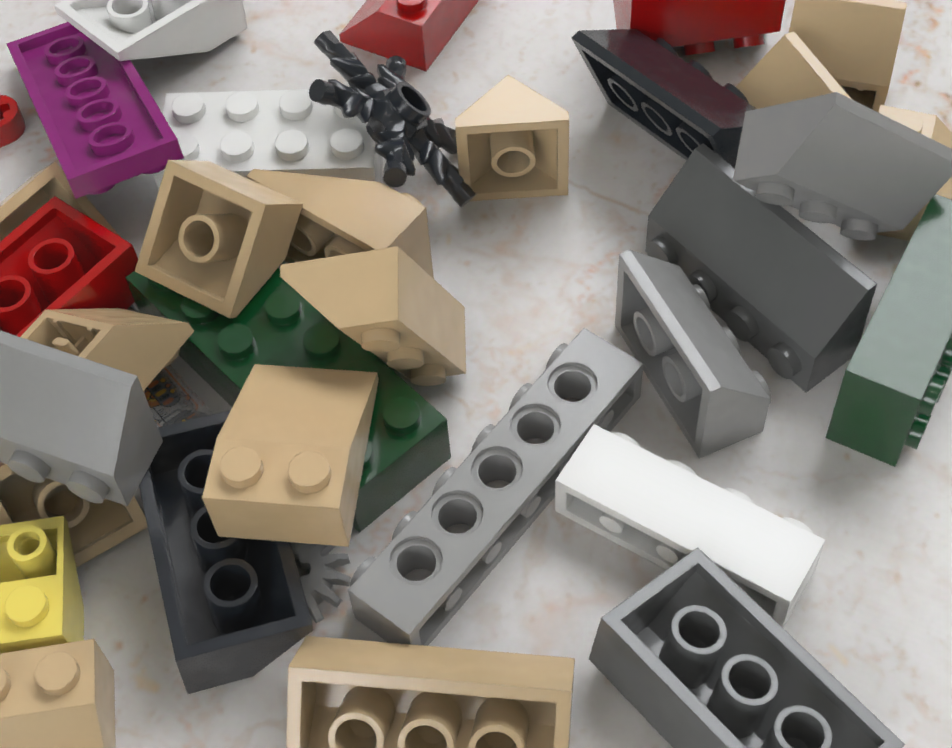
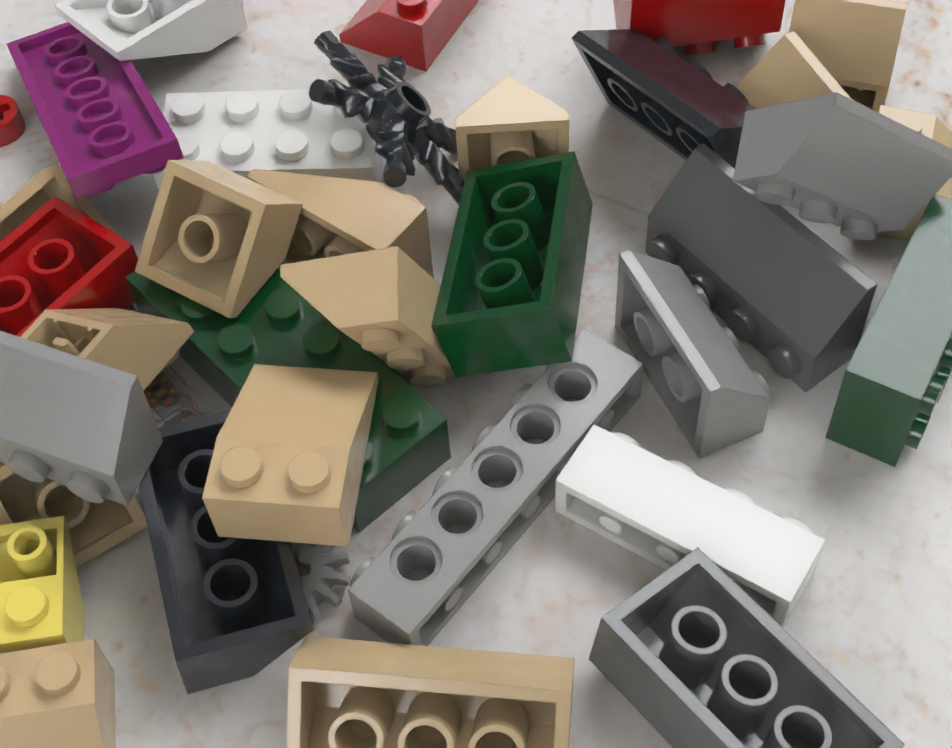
(515, 267): none -> dark green brick

